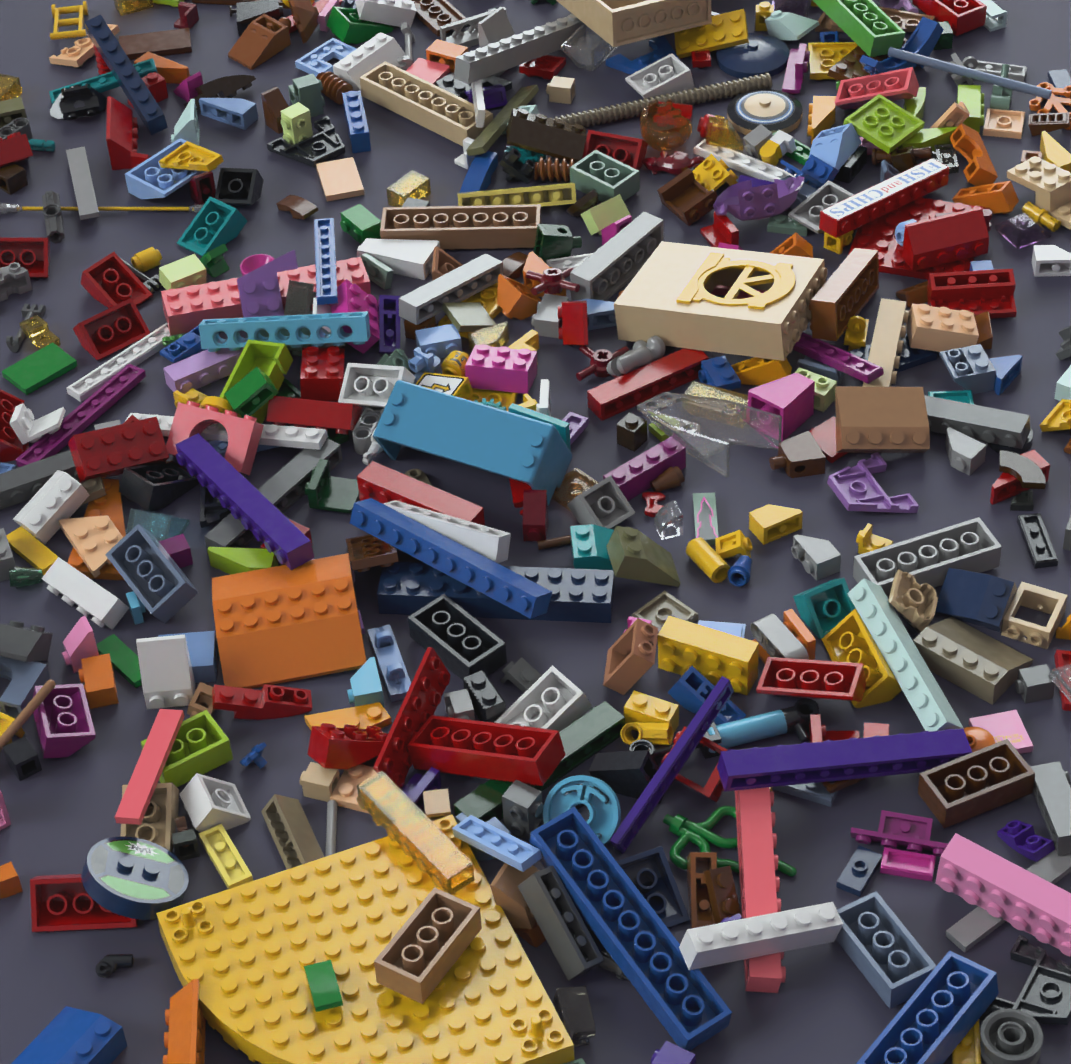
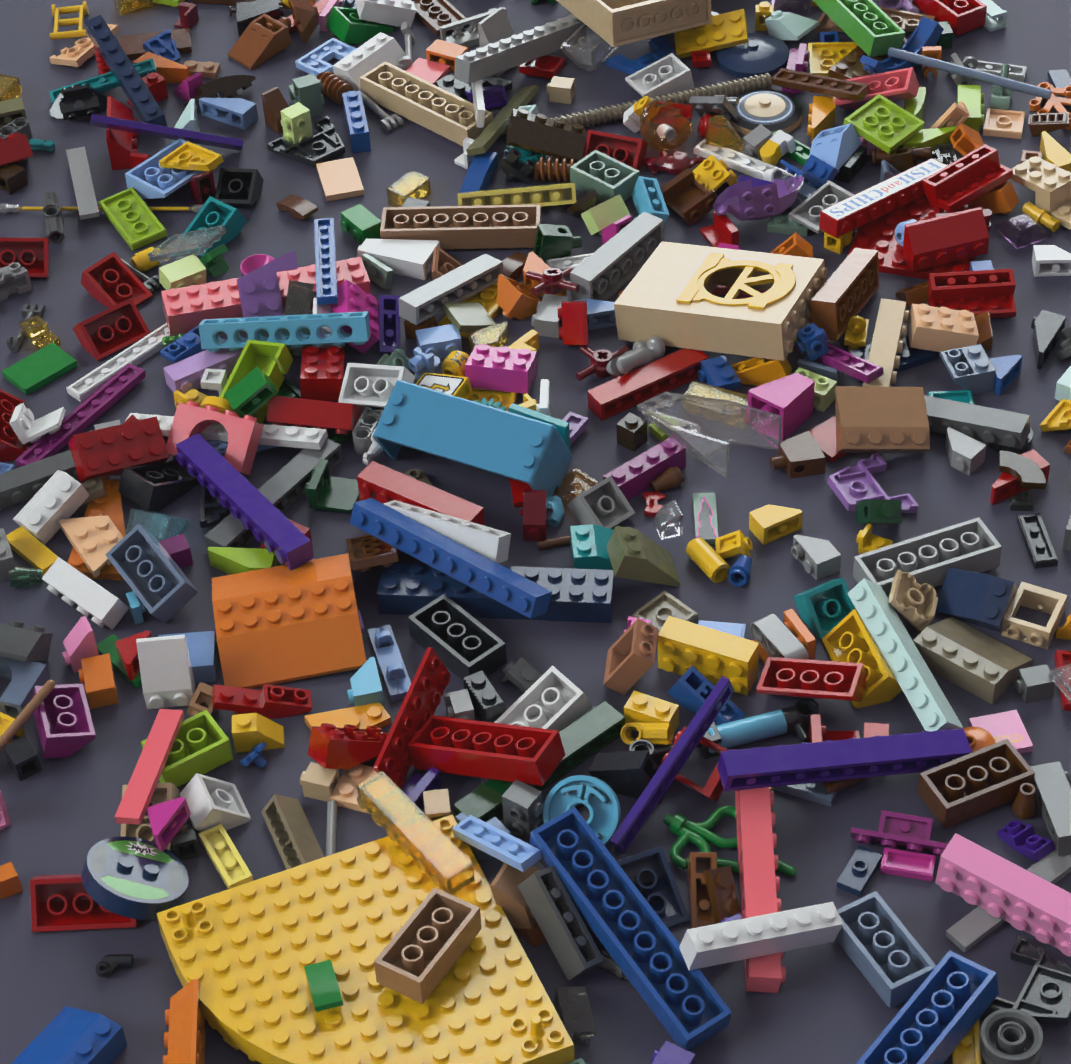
(128, 653): none -> red slope
(132, 218): none -> lime tile
(163, 46): none -> blue wing
(166, 132): none -> dark purple tile
(167, 820): none -> dark pink slope
(187, 243): none -> clear plate
(207, 69): none -> medium nougat plate
(214, 380): none -> white panel
(255, 729): none -> yellow slope
(388, 121): none -> light grey hinge
(558, 510): none -> medium azure arm
(631, 117): none -> white leg
(649, 198): none -> medium azure brick
(665, 130): none -> white piece
(715, 105): none -> flat silver plate
(771, 173): none -> white piece
(812, 342): none -> blue brick
(820, 84): none -> reddish brown plate
(879, 512): none -> dark green torso
(933, 52): none -> orange plate
(965, 179): none -> red brick
(1025, 802): none -> reddish brown cone
(1046, 334): none -> slope

